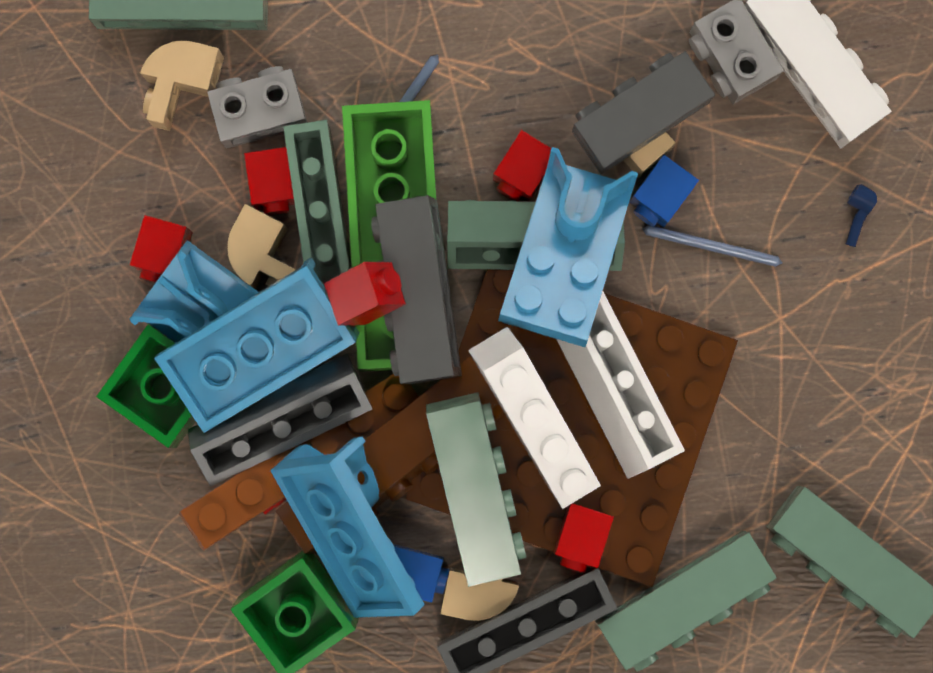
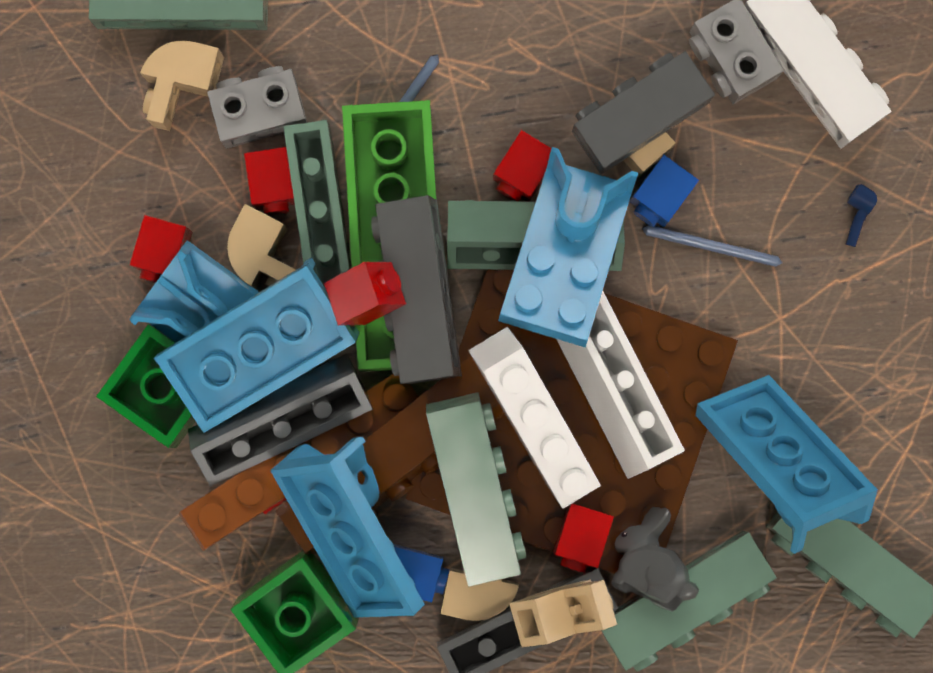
(563, 612): none -> tan brick
(649, 568): none -> dark grey animal
(788, 457): none -> dark azure plate

